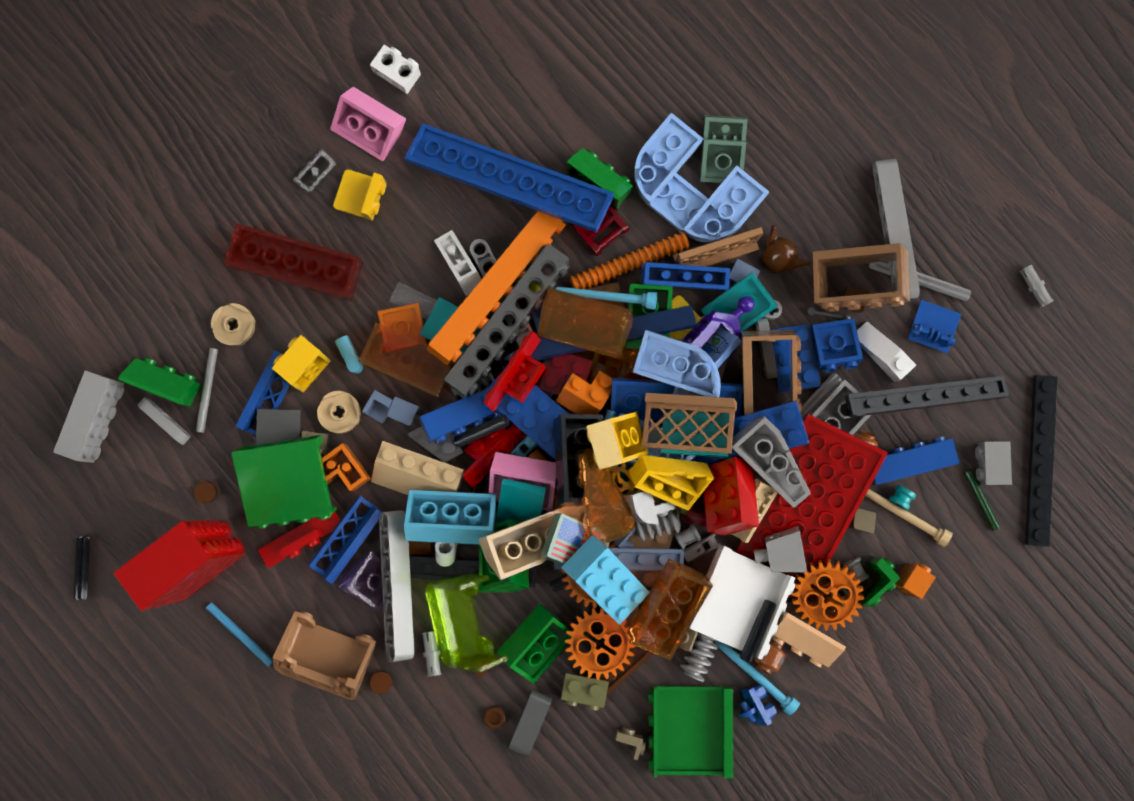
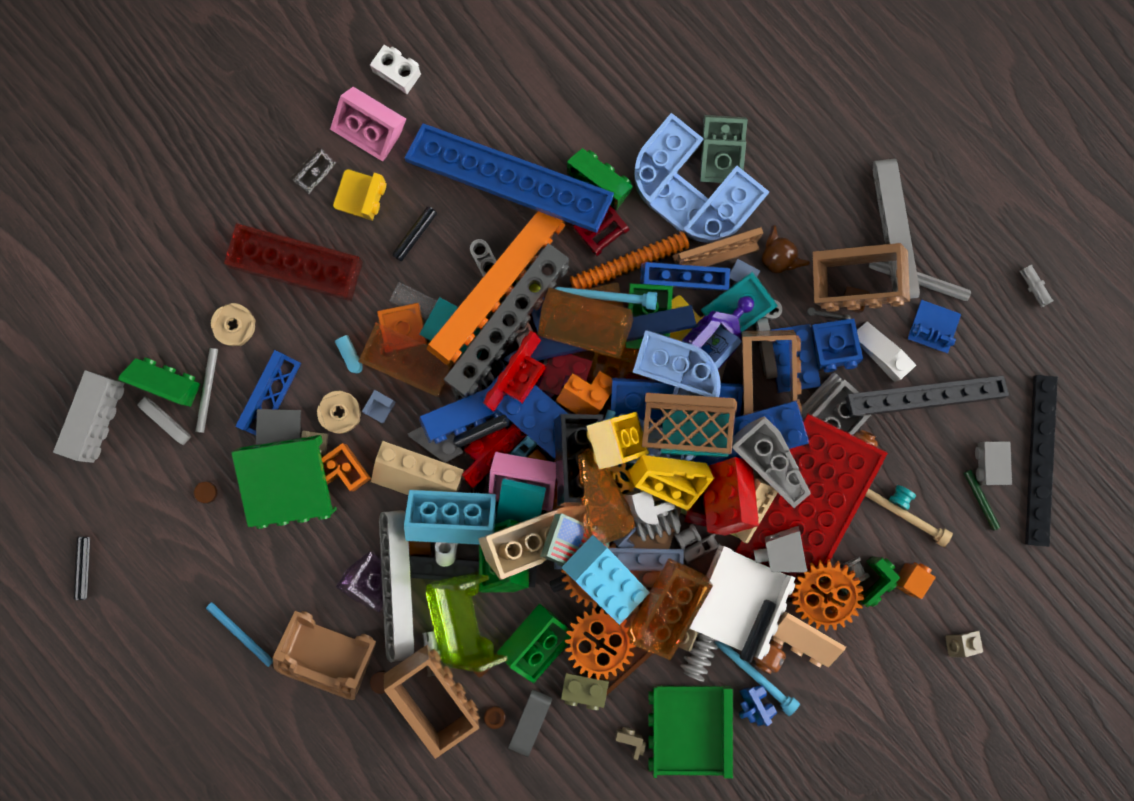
(180, 563): red brick -> none
(297, 539): red bracket -> none
(300, 363): yellow brick -> none
(351, 545): blue fence -> none
(403, 411): sand blue panel -> none
(414, 233): none -> black axle
(435, 742): none -> medium nougat hose
(458, 261): white slope -> none
(864, 521): dark tan slope -> none
(917, 460): blue brick -> none
(964, 644): none -> dark tan bracket

